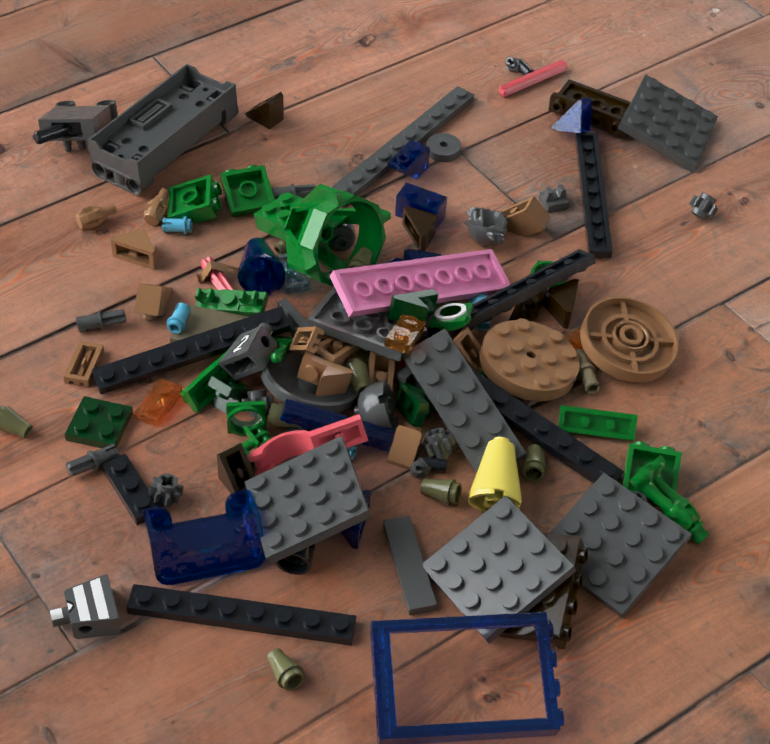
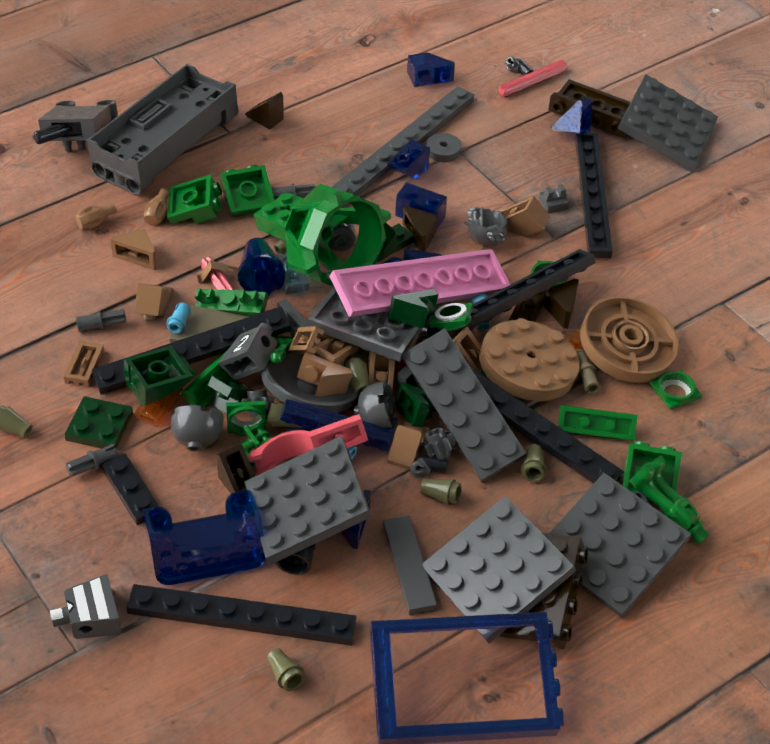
(157, 374): none -> dark green slope
(166, 490): dark grey gear -> none
(177, 225): medium azure pin -> none
(196, 427): none -> dark grey cylinder
(360, 259): olive cone -> none
(396, 239): none -> dark green slope
(405, 334): clear orange plate -> none
(429, 69): none -> clear blue slope
(496, 476): light yellow cone -> none
(675, 378): none -> green piece
(703, 206): dark grey gear -> none

